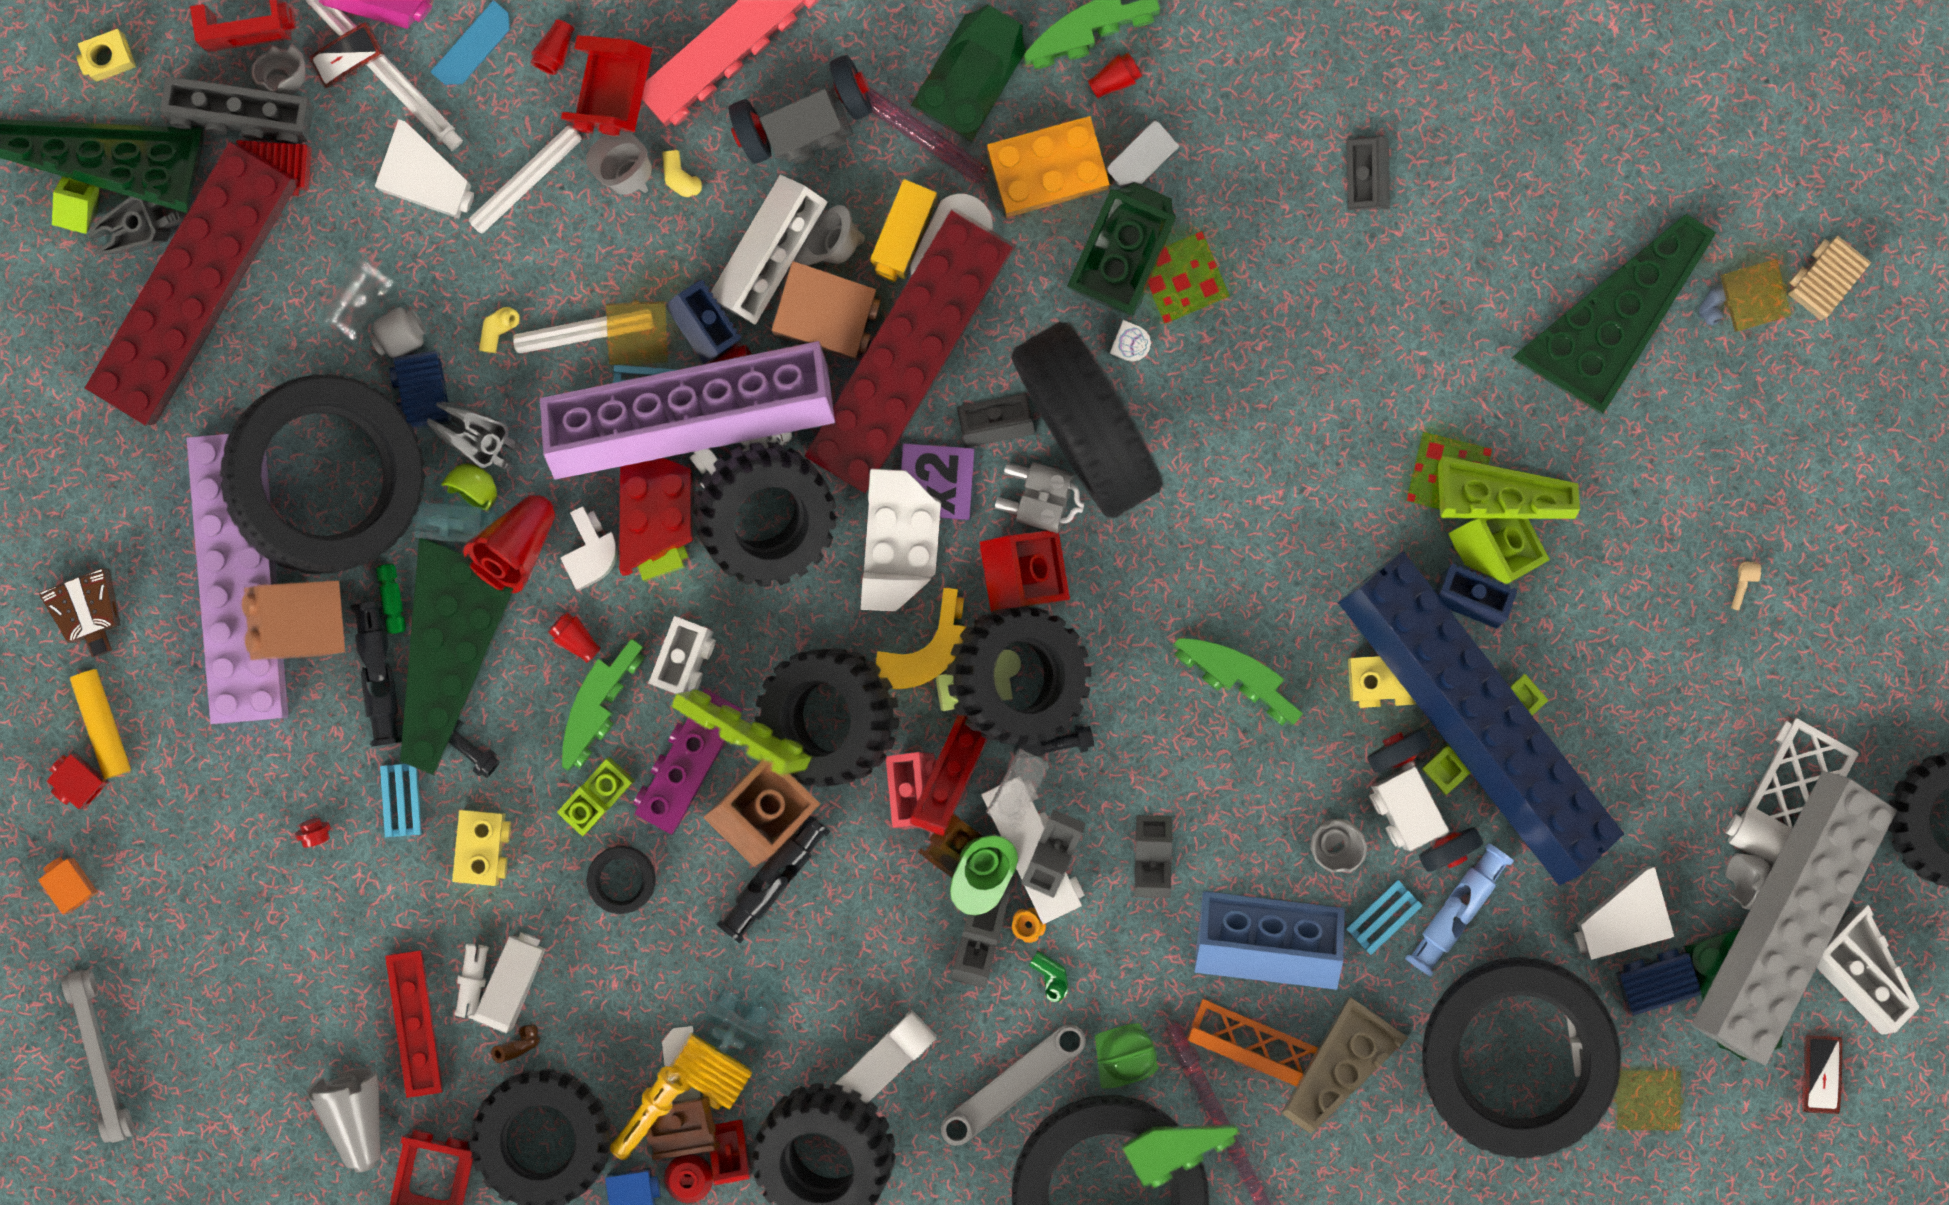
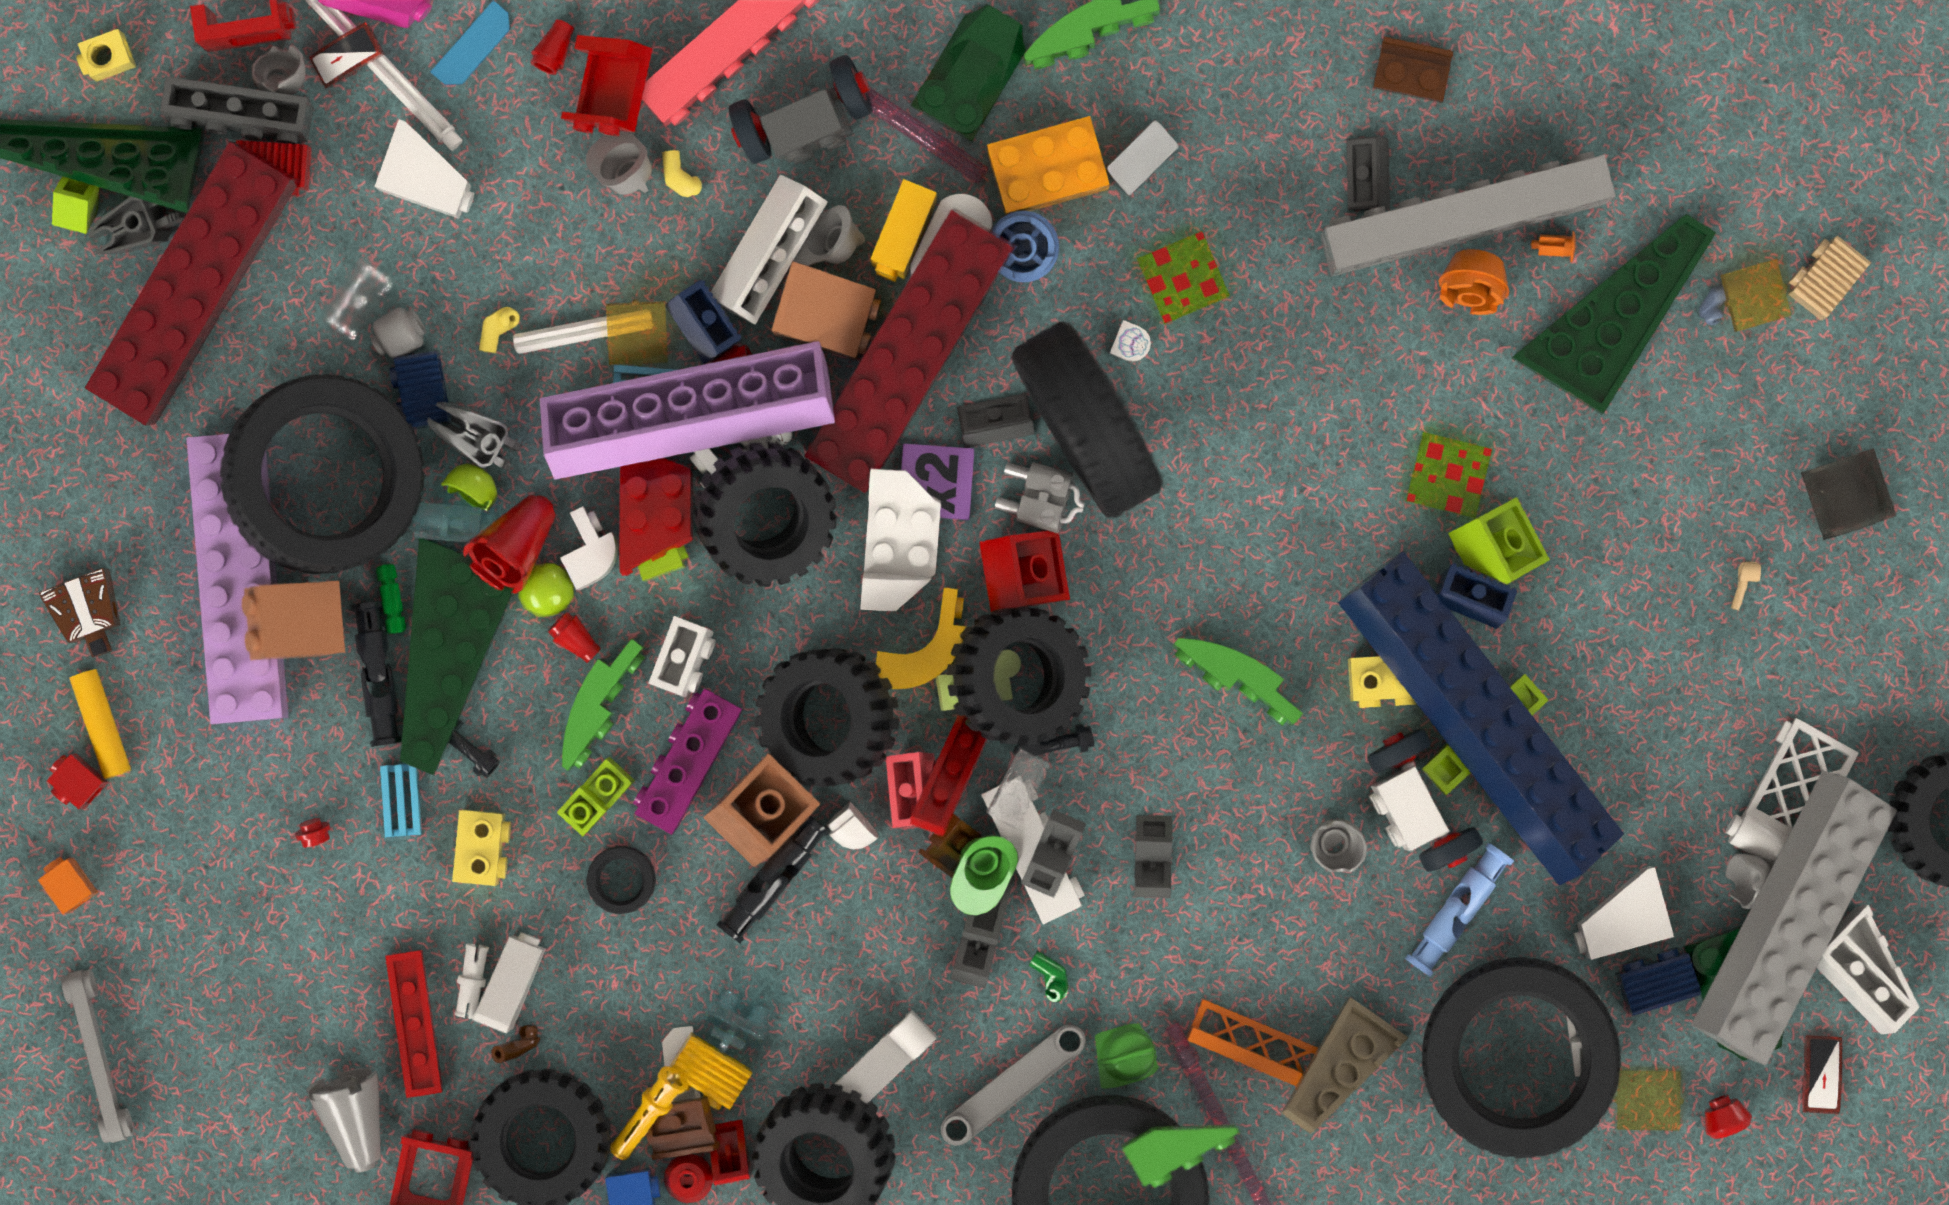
(525, 179): white axle -> none
(547, 590): none -> lime hair
(762, 745): lime wing -> none
(851, 828): none -> white piece
(1019, 925): light orange plate -> none
(1035, 248): none -> medium blue cone
(1116, 75): red cone -> none
(1124, 248): dark green slope -> none
(1270, 940): medium blue slope -> none
(1362, 938): medium azure tile -> none
(1413, 69): none -> reddish brown plate
(1467, 215): none -> light grey brick
(1474, 281): none -> orange cone
(1495, 492): lime wing -> none
(1555, 245): none -> orange piece
(1726, 1117): none -> red cone
(1848, 494): none -> clear smoke brick

